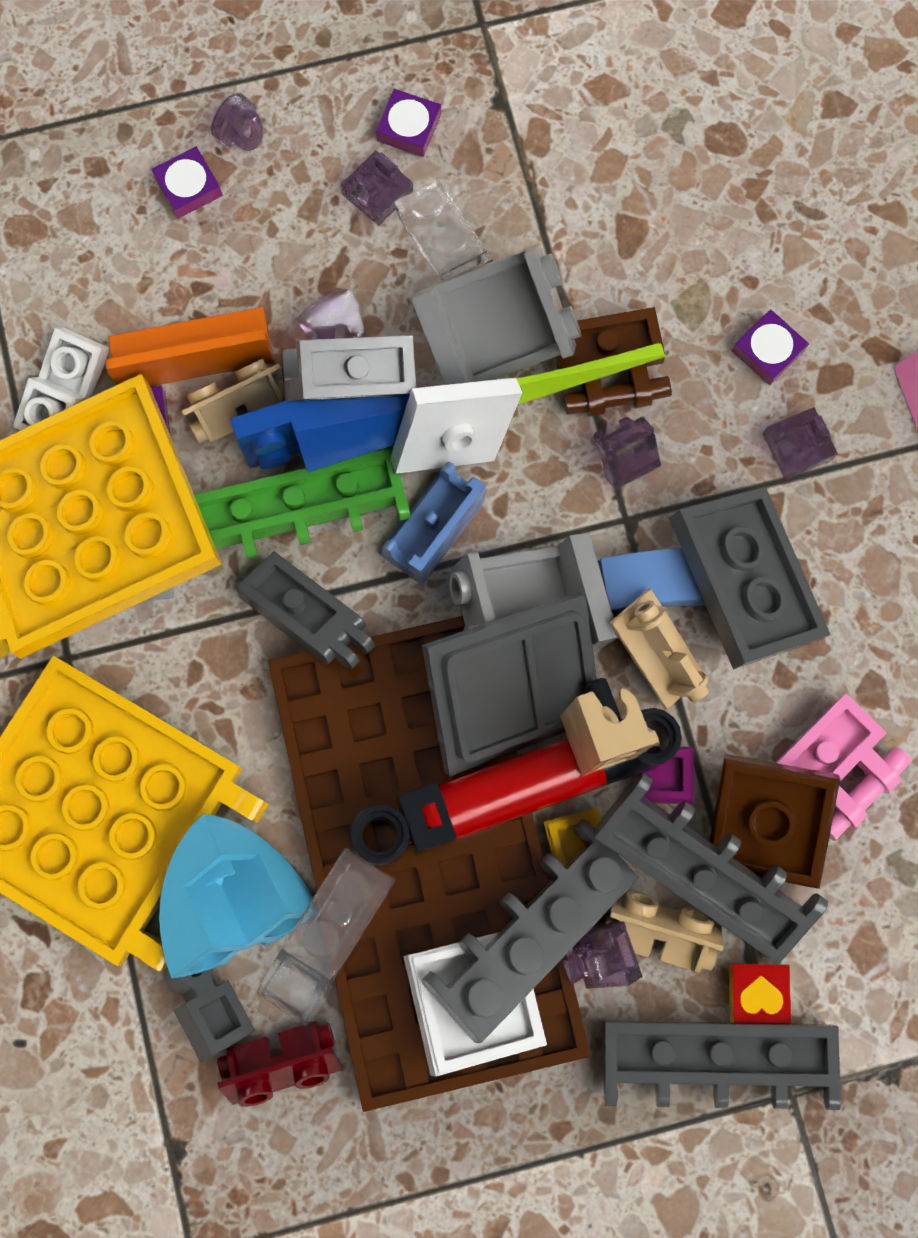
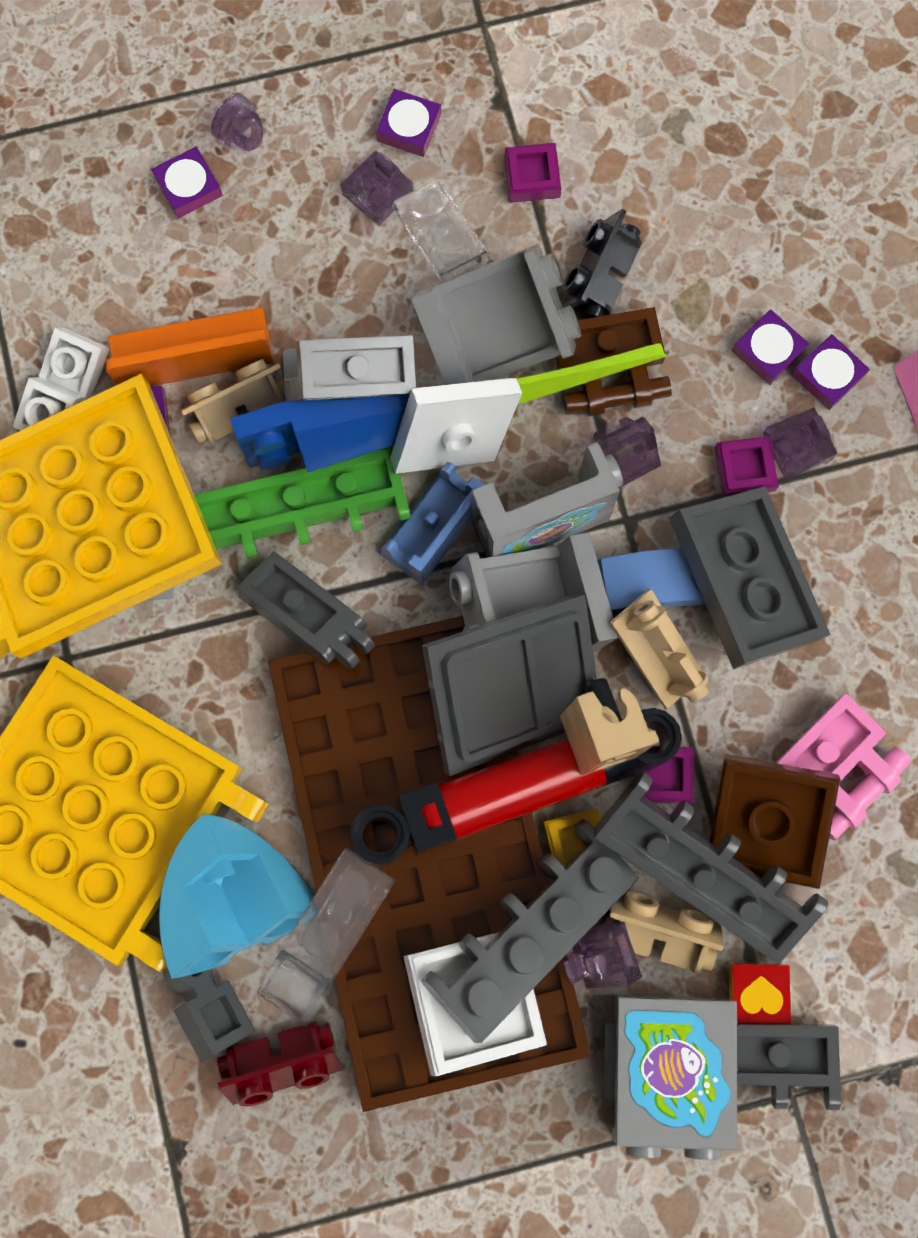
(333, 309): clear purple tile -> none
(532, 172): none -> magenta tile
(551, 516): none -> light grey panel
(608, 248): none -> black hinge
(675, 1075): none -> panel
(746, 465): none -> magenta tile
(830, 372): none -> tile

